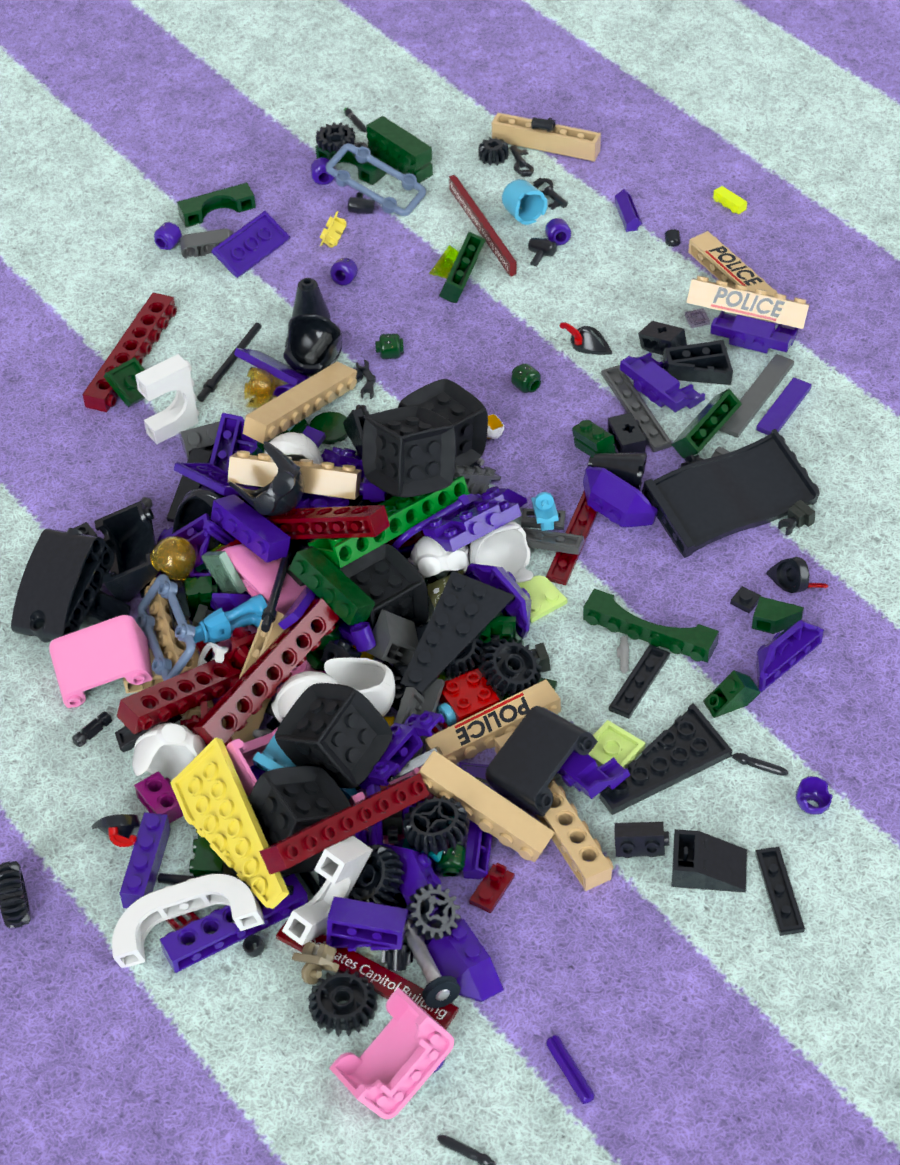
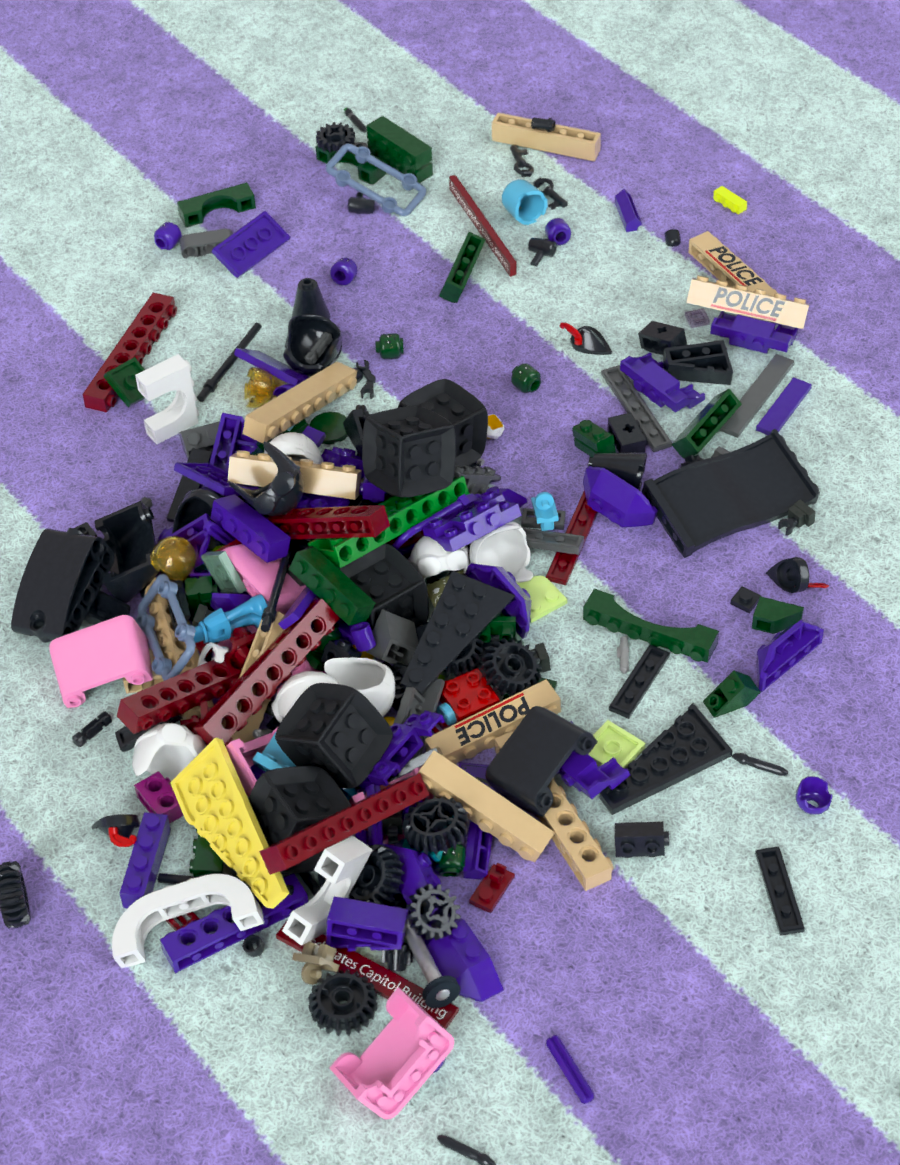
(319, 172): dark purple head -> none
(333, 233): light yellow hinge -> none
(445, 263): clear neon green slope -> none
(493, 151): black gear -> none
(707, 862): black slope -> none

